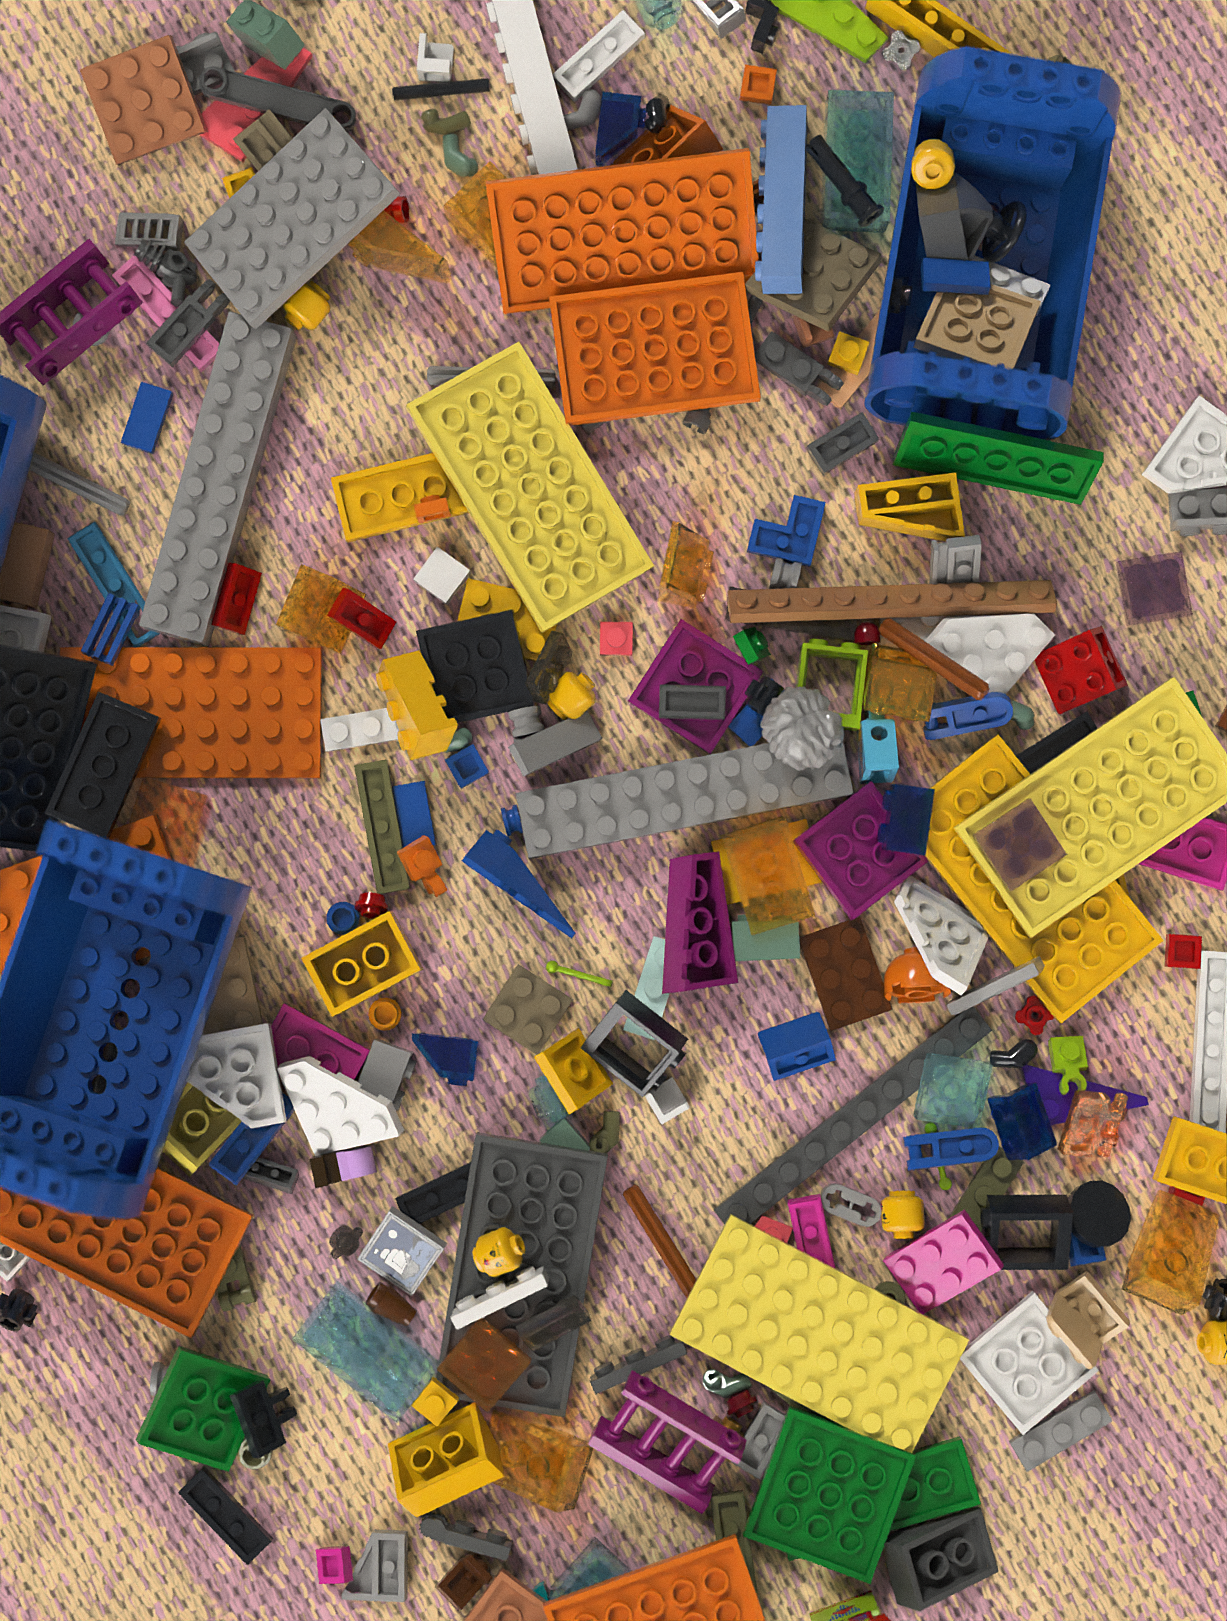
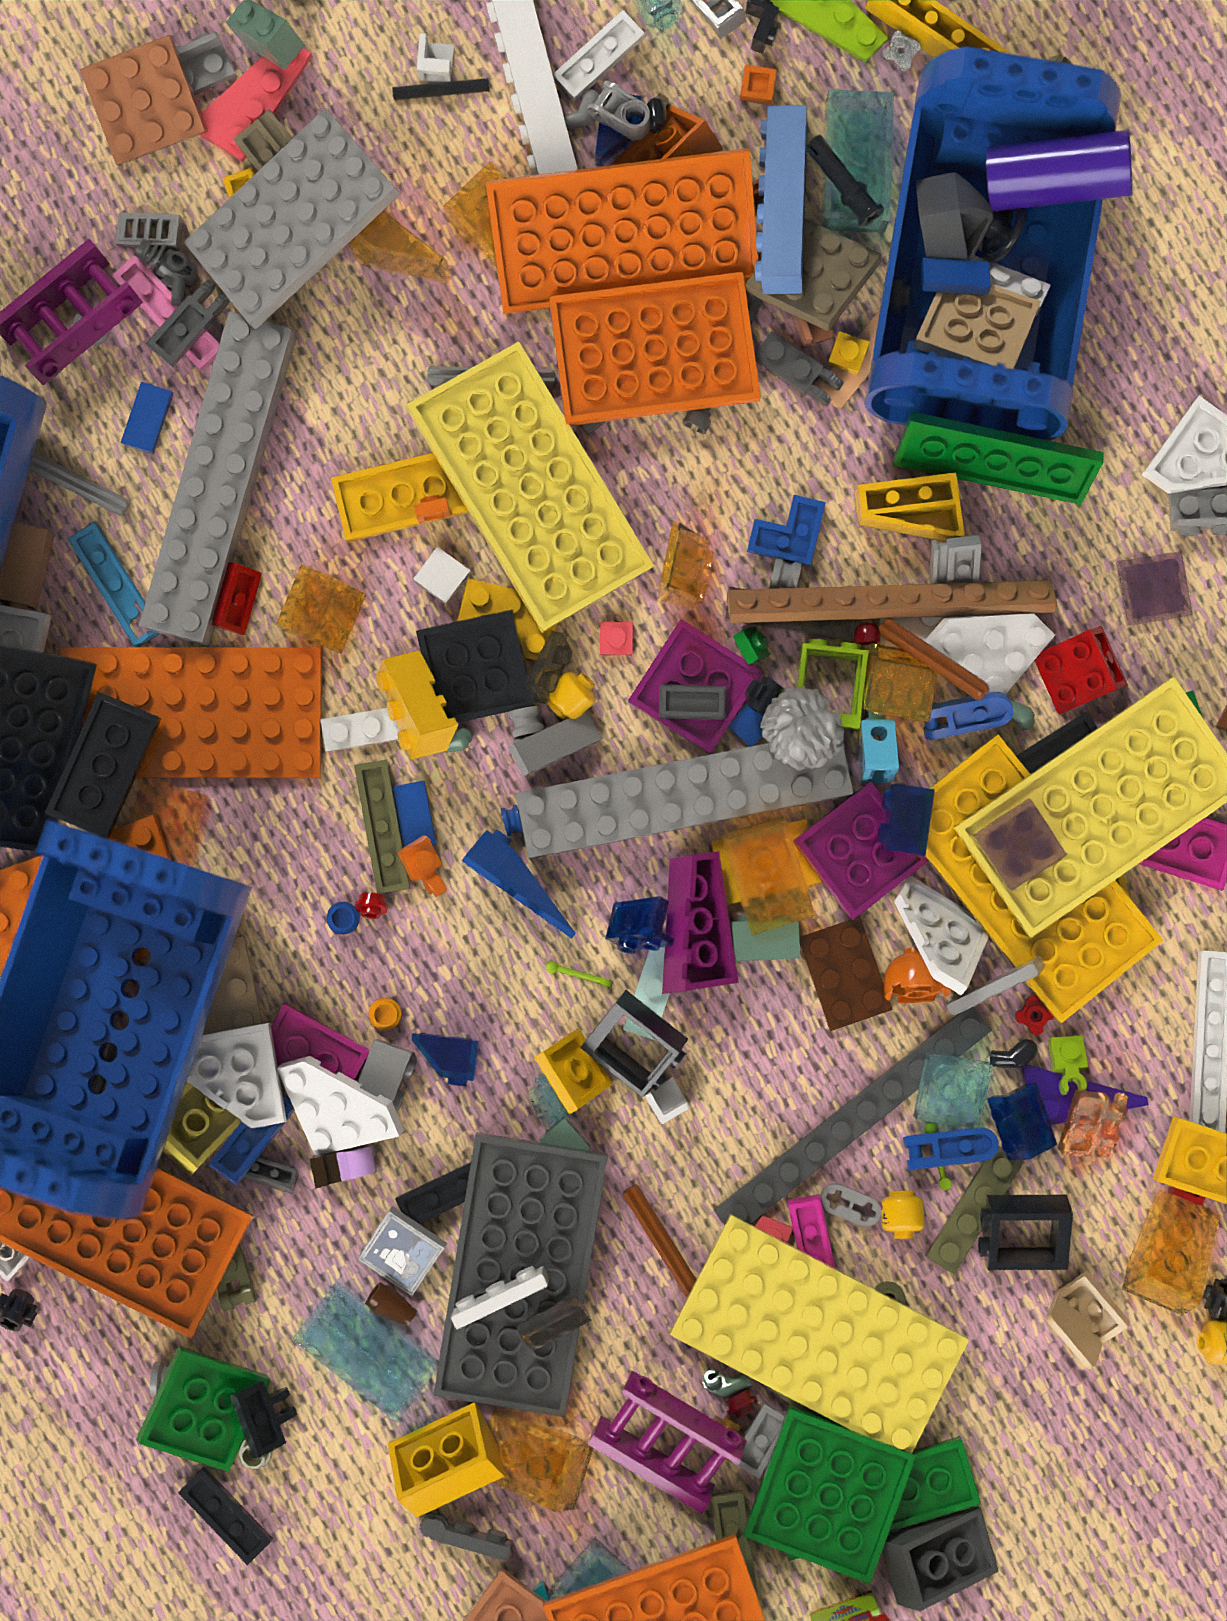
(121, 604): blue tile -> none
(265, 95): dark grey piece -> none
(307, 307): yellow head -> none
(334, 1565): dark pink plate -> none
(345, 1241): clear smoke plate -> none
(361, 618): red plate -> none
(362, 963): yellow brick -> none
(381, 1569): light grey wing -> none
(395, 209): red plate -> none
(435, 1401): yellow plate -> none
(447, 125): olive arm -> none
(455, 160): sand green arm -> none
(464, 1580): reddish brown bracket -> none
(467, 766): blue plate -> none
(484, 1364): clear orange plate -> none
(498, 1252): yellow head -> none
(527, 1009): dark tan plate -> none
(608, 1135): olive arm -> none
(608, 1376): dark grey plate -> none
(616, 107): none -> light grey piece
(639, 925): none -> clear blue bracket
(796, 1046): blue panel -> none
(842, 443): dark grey plate -> none
(932, 164): yellow head -> none
(943, 1262): plate -> none
(1025, 1364): white plate -> none
(1059, 170): none -> dark purple piece
(1060, 1431): light grey plate -> none
(1083, 1254): blue plate -> none
(1099, 1214): black tile -> none
(1183, 951): red plate -> none

